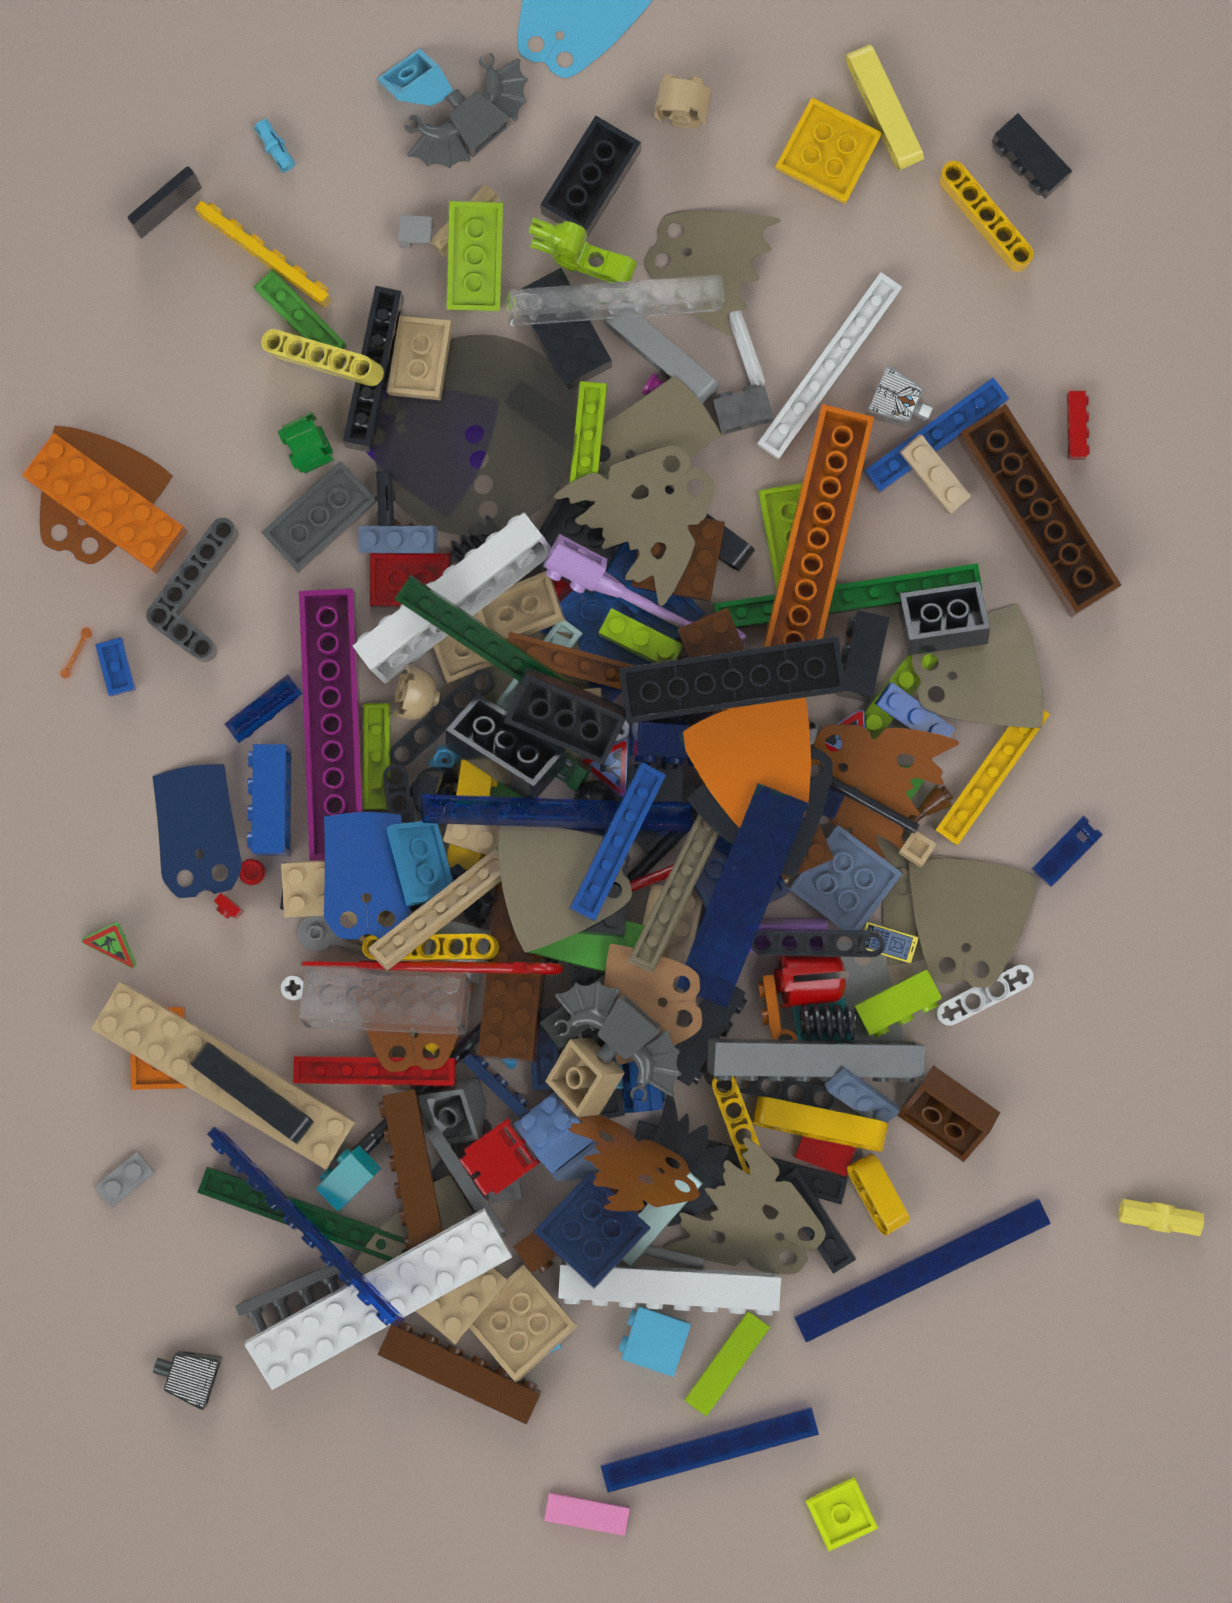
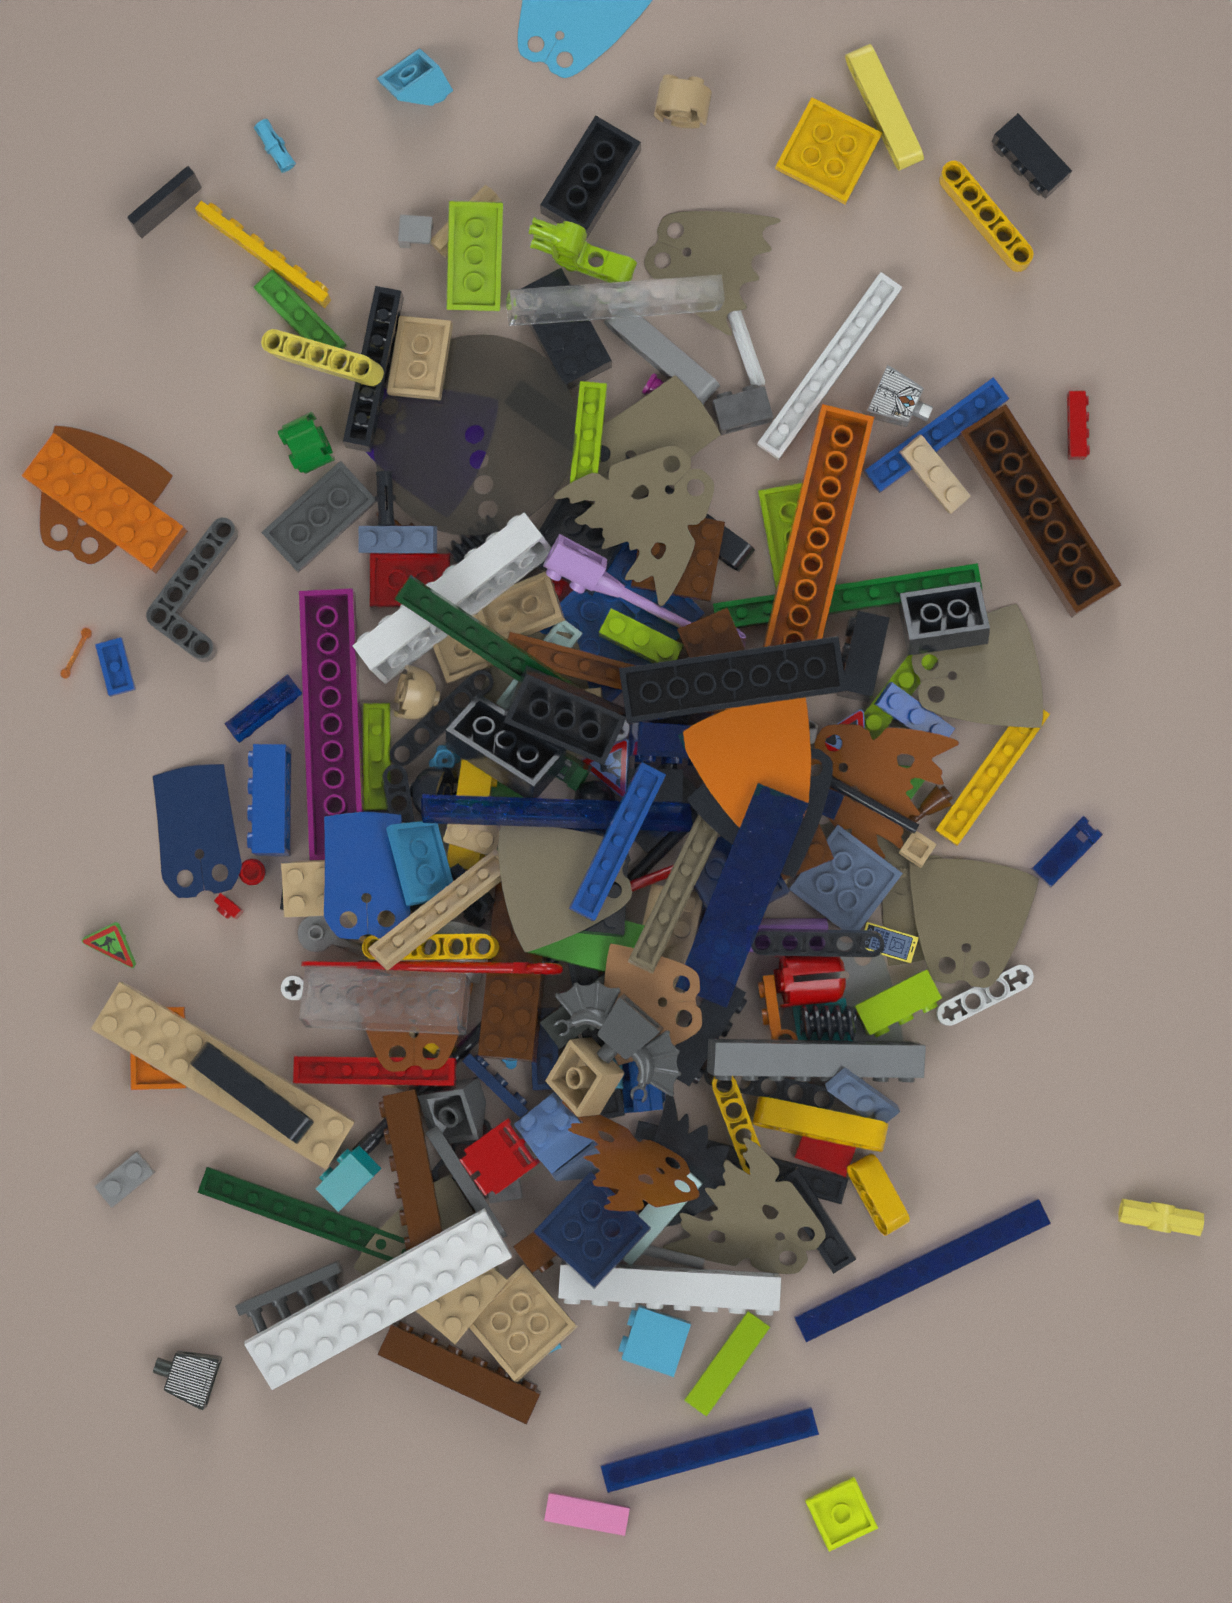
(312, 1235): clear blue plate -> none
(474, 120): dark grey torso -> none
(949, 1113): reddish brown slope -> none

